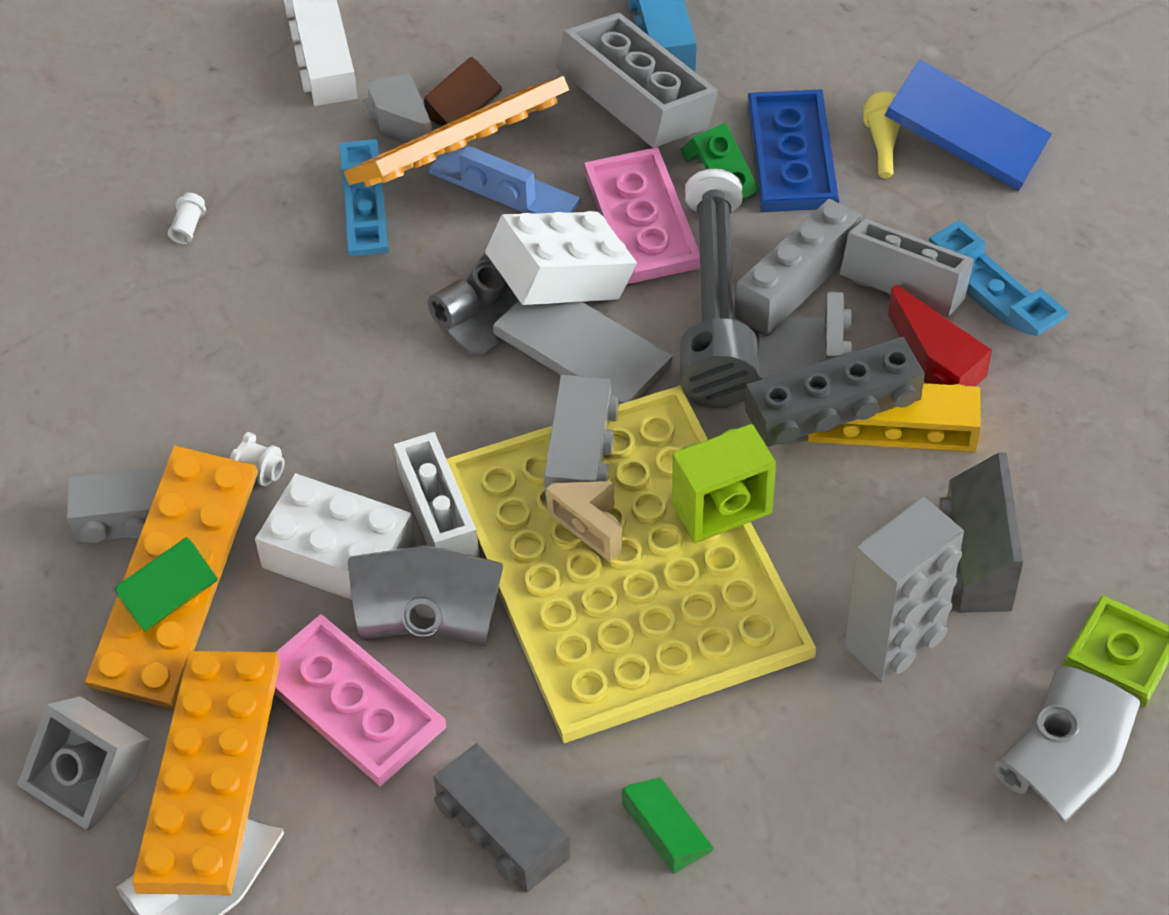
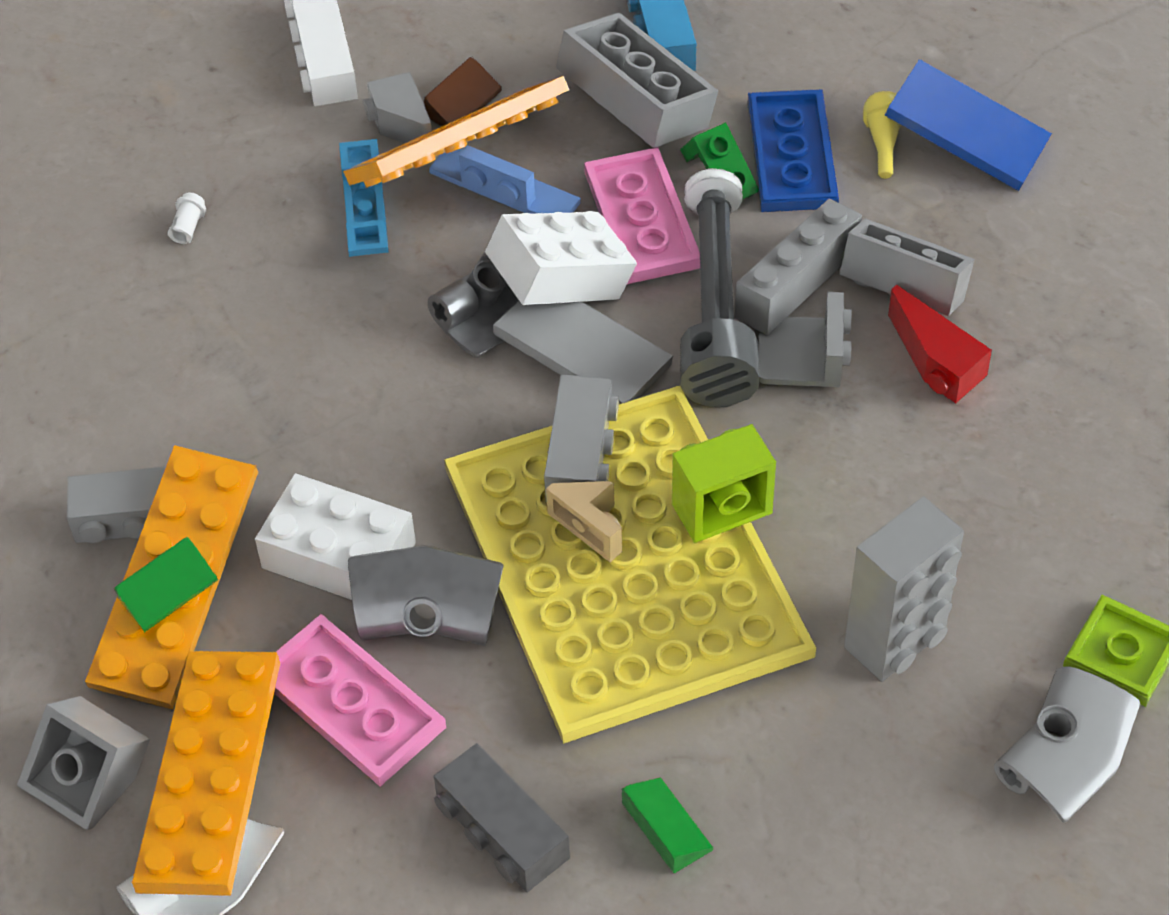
(267, 460): white brick -> none
(435, 495): white brick -> none
(834, 392): dark grey brick -> none
(942, 420): yellow brick -> none
(991, 546): flat silver slope -> none
(997, 289): dark azure slope -> none

